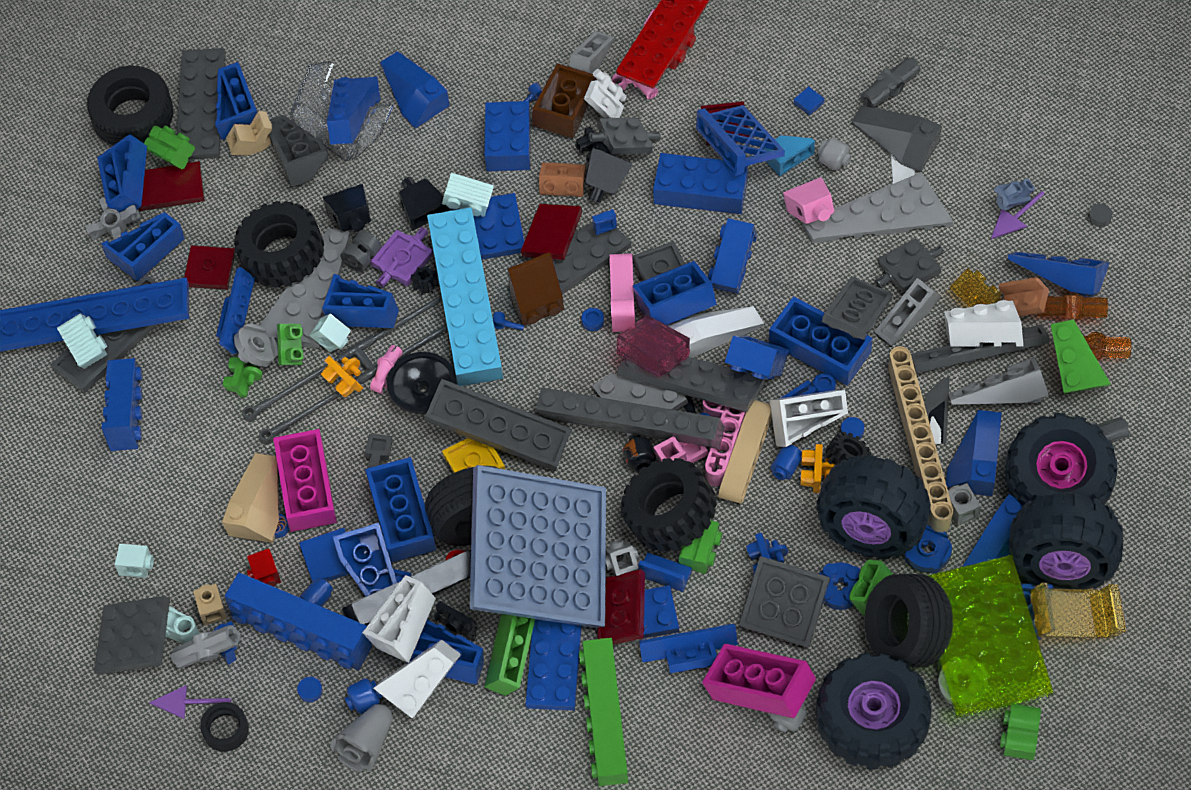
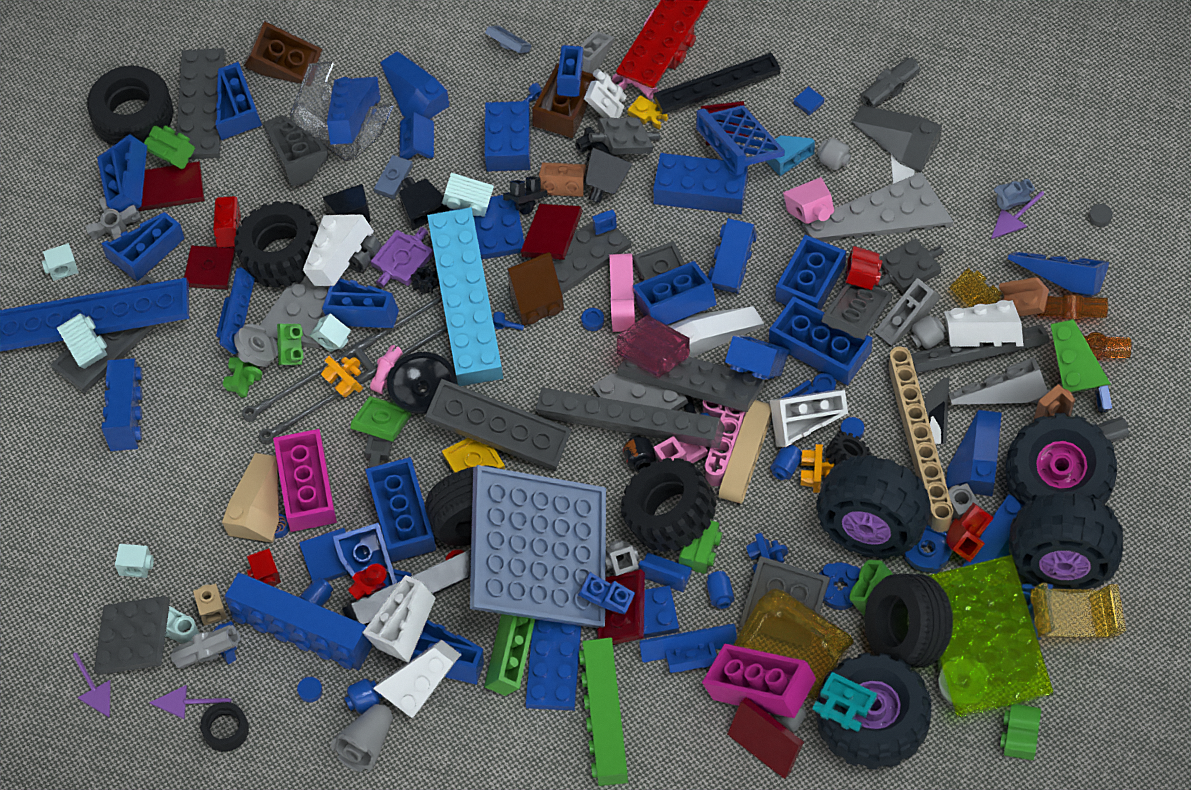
(59, 262): none -> light aqua brick
(98, 696): none -> medium lavender piece
(226, 220): none -> red brick
(250, 138): tan brick -> none
(281, 54): none -> reddish brown slope
(333, 247): none -> white wedge
(368, 581): none -> red hips
(380, 419): none -> bright green plate
(392, 176): none -> sand blue plate
(416, 136): none -> blue panel
(455, 621): black piece -> none
(508, 39): none -> sand blue plate
(523, 196): none -> black hips
(570, 71): none -> blue brick
(607, 595): none -> blue slope
(646, 111): none -> yellow plate
(716, 83): none -> black plate
(720, 590): none -> blue brick
(765, 738): none -> dark red tile
(793, 630): none -> clear yellow windscreen
(811, 273): none -> blue brick
(847, 695): none -> teal plate
(863, 268): none -> red brick
(928, 332): none -> light grey head
(965, 533): none -> red brick
(1055, 401): none -> nougat bracket
(1103, 399): none -> tile

